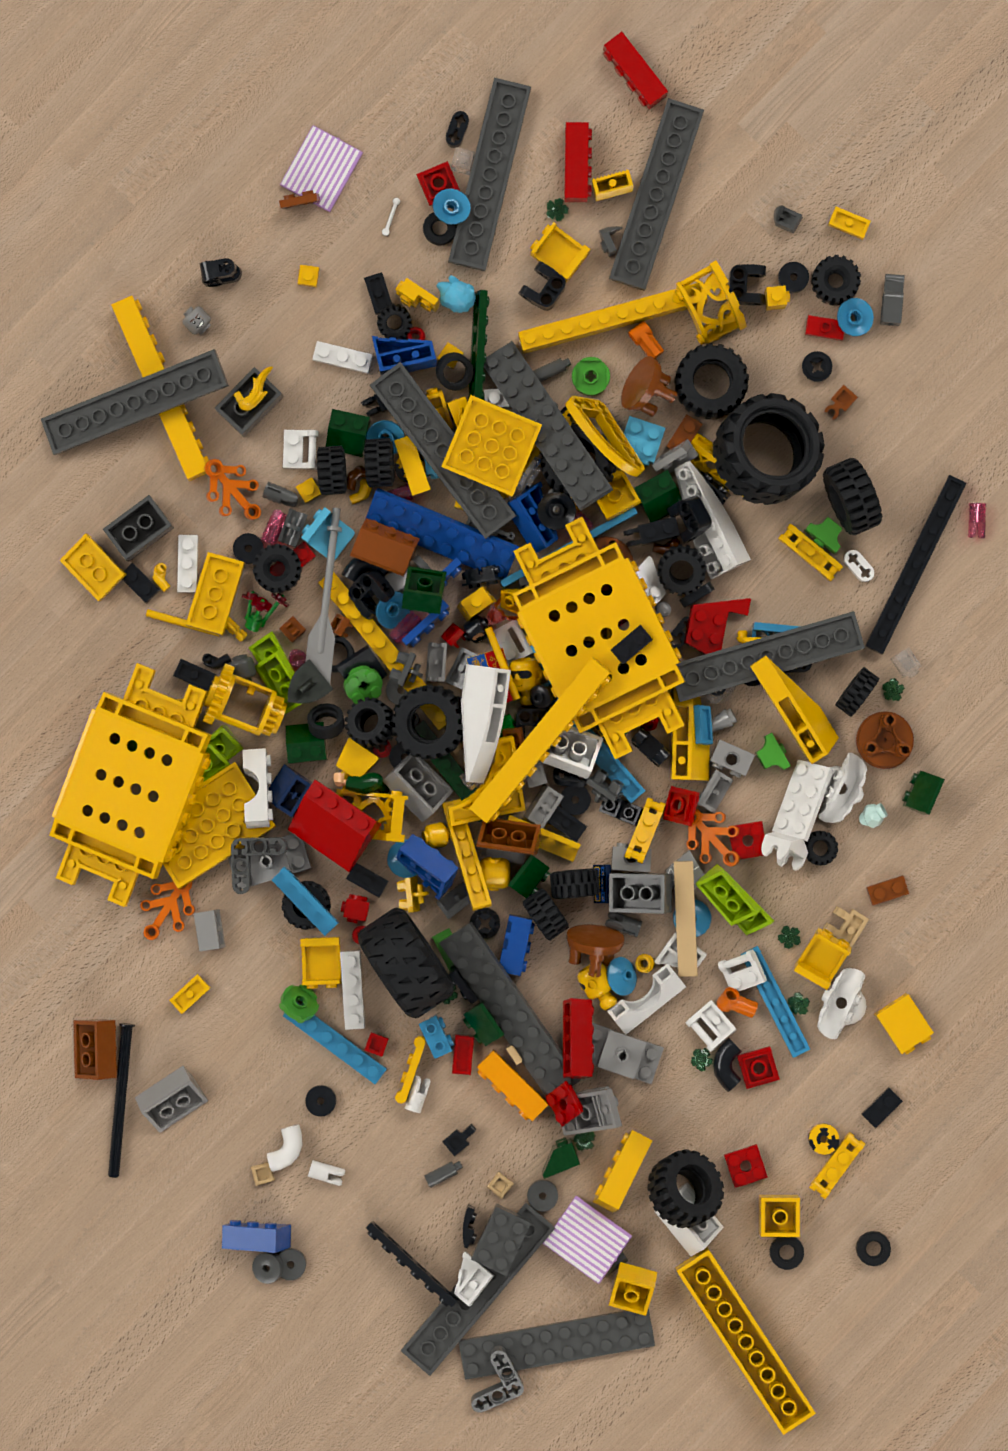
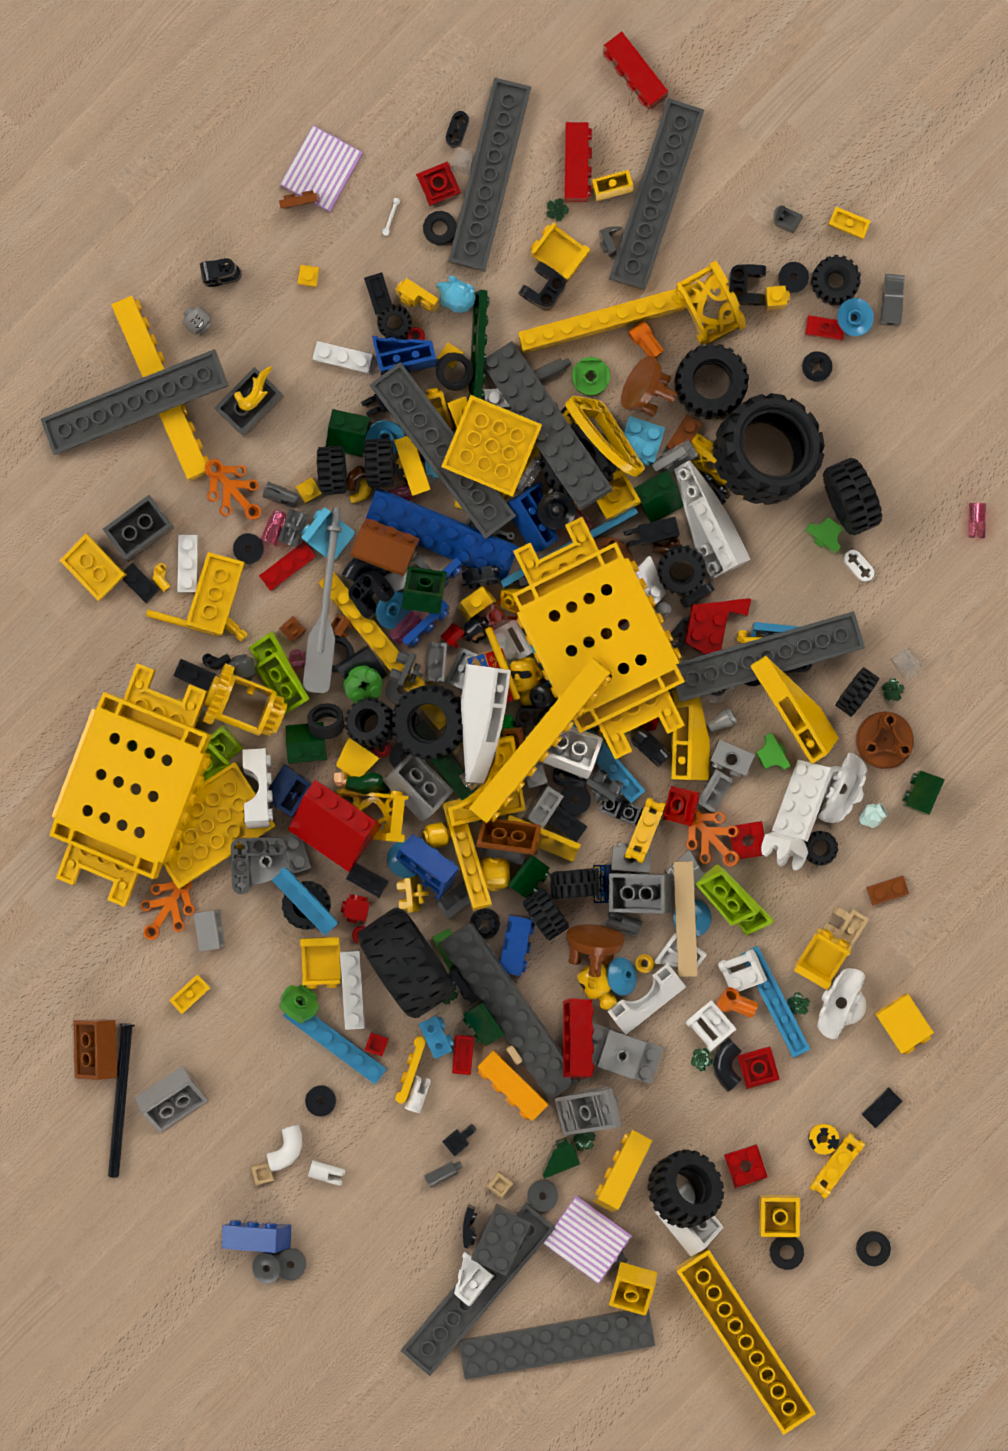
(254, 620): plant -> none
(262, 565): black tyre -> none
(294, 449): white plate -> none
(307, 685): pearl dark grey shield -> none
(416, 1268): black plate -> none
(451, 199): dark azure dish -> none
(506, 1382): dark grey beam -> none
(557, 1100): red piece -> none
(631, 644): black plate -> none
(693, 515): black piece -> none
(703, 725): dark azure tile -> none
(789, 936): clear green plant -> none
(810, 552): yellow plate -> none
(843, 399): dark orange plate -> none
(915, 564): black plate -> none

